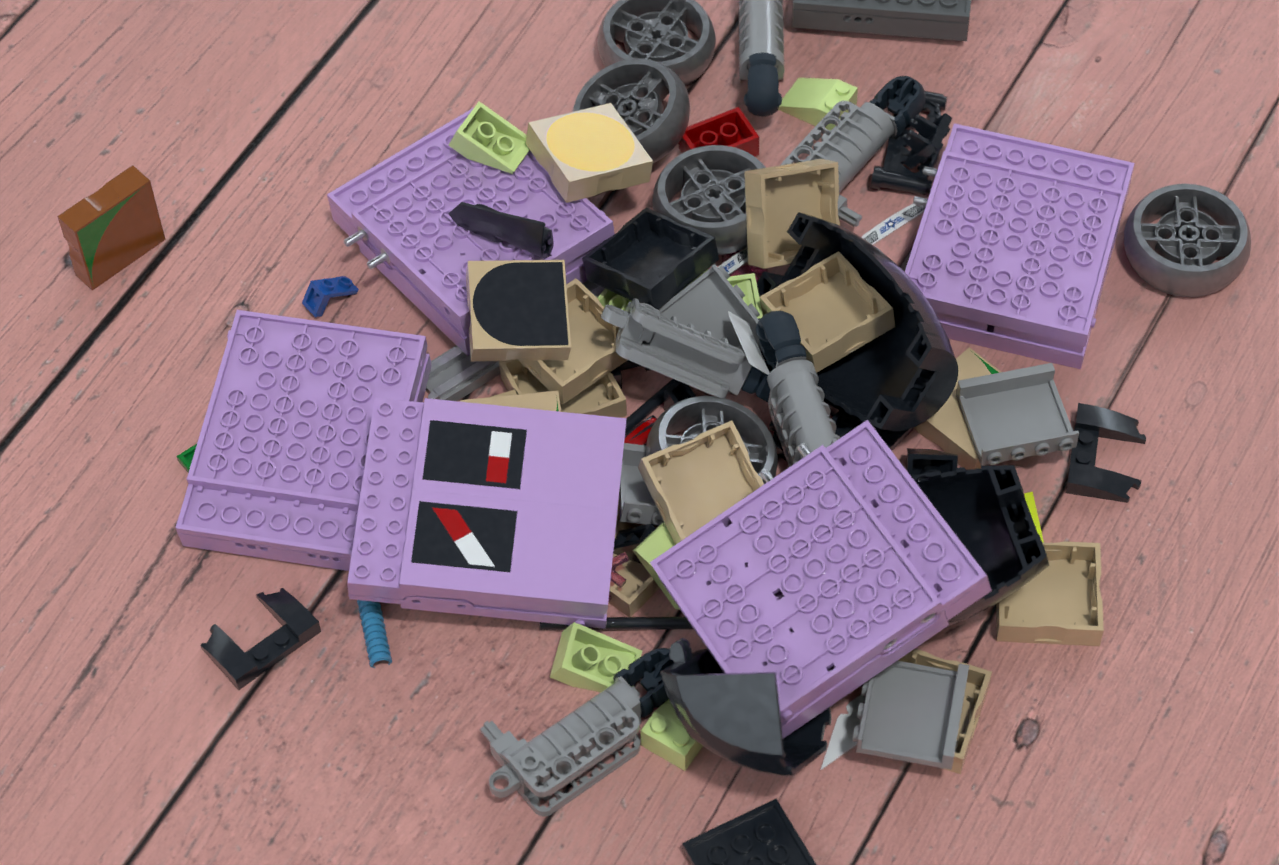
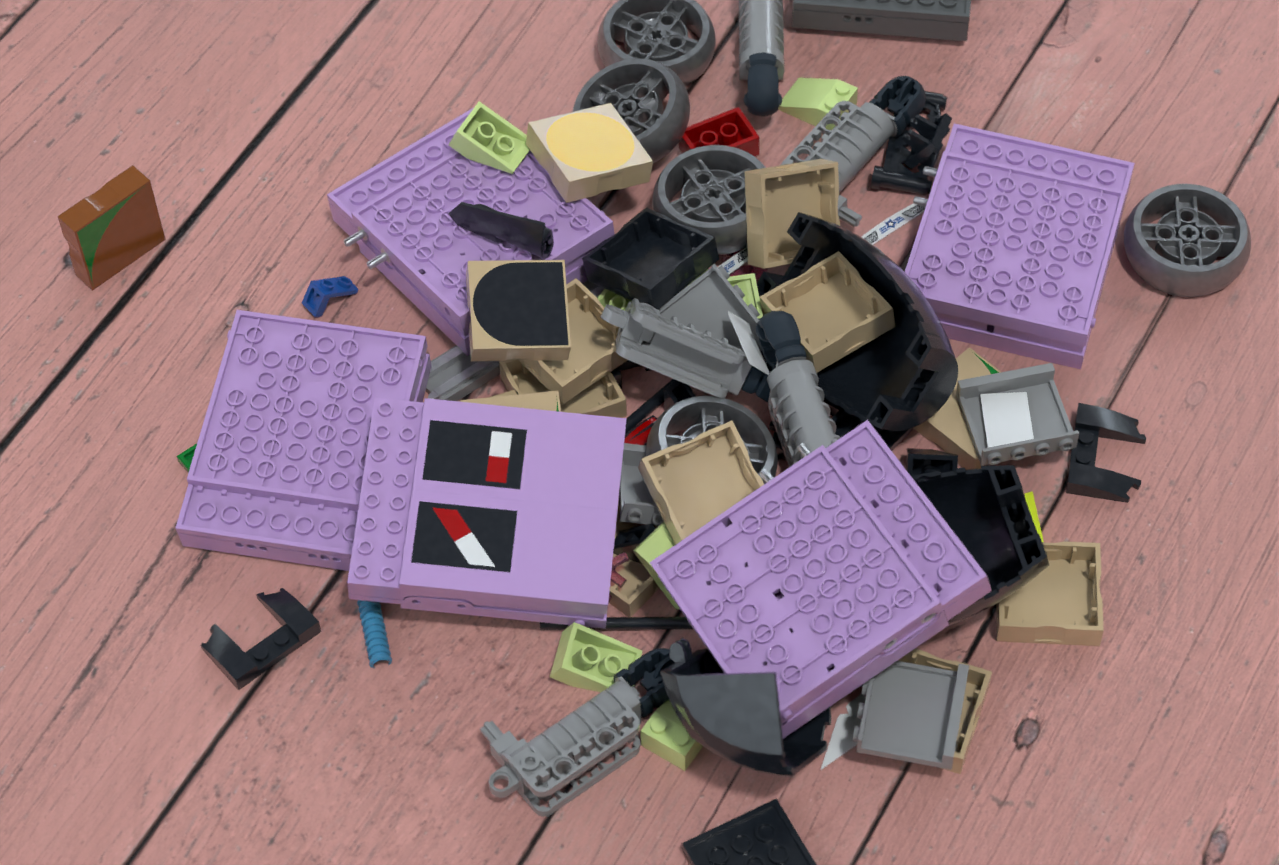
(1006, 418): none -> white sticker

